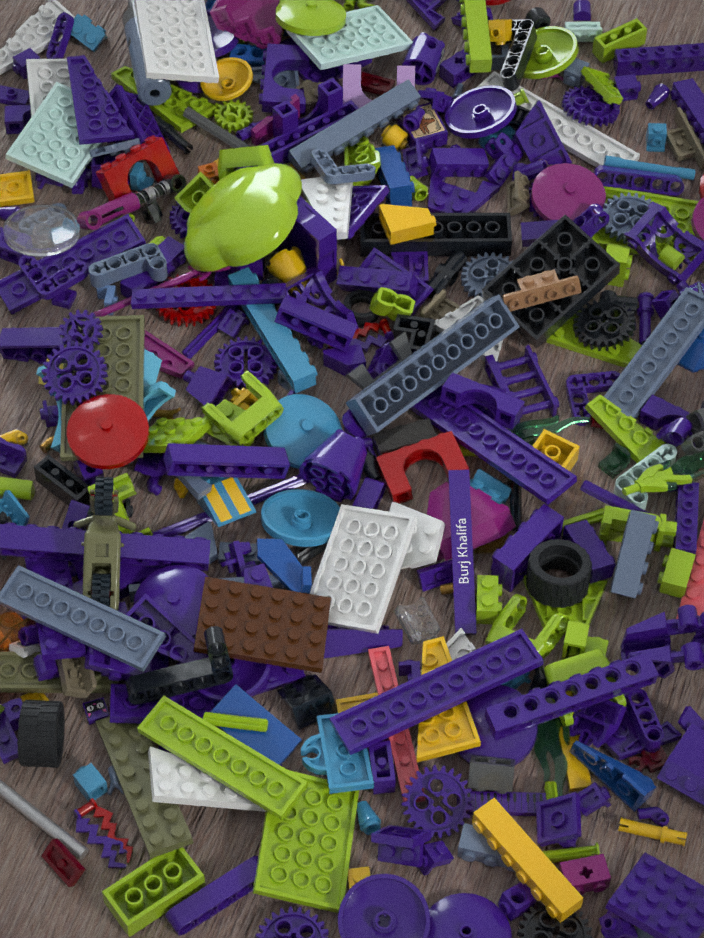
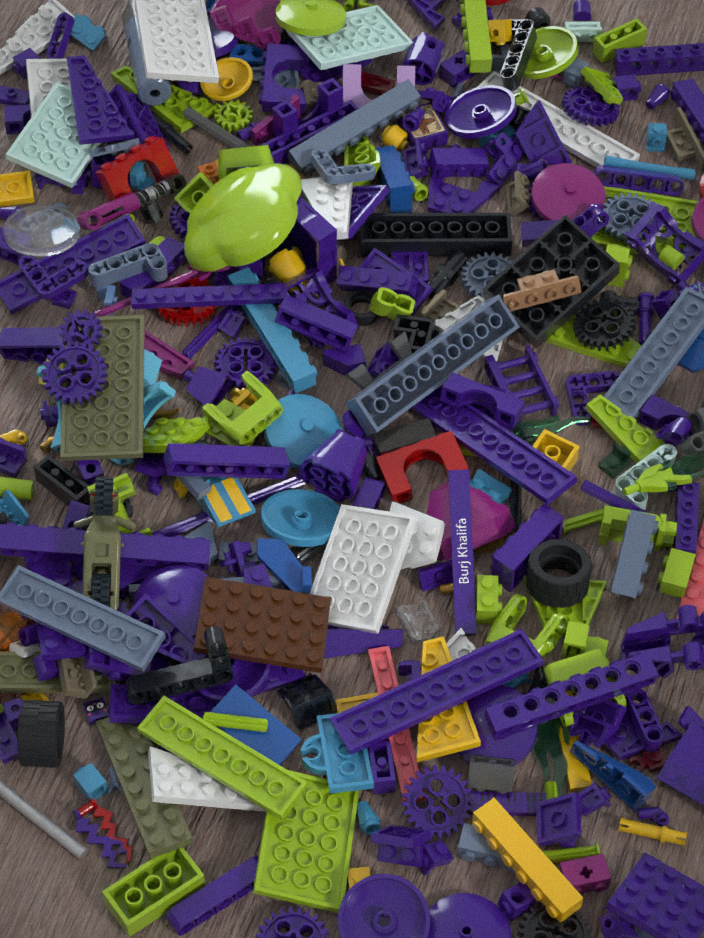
(63, 862): dark red plate -> none
(108, 431): red dish -> none
(379, 341): piece -> none
(406, 222): yellow slope -> none
(586, 537): dark purple brick -> none

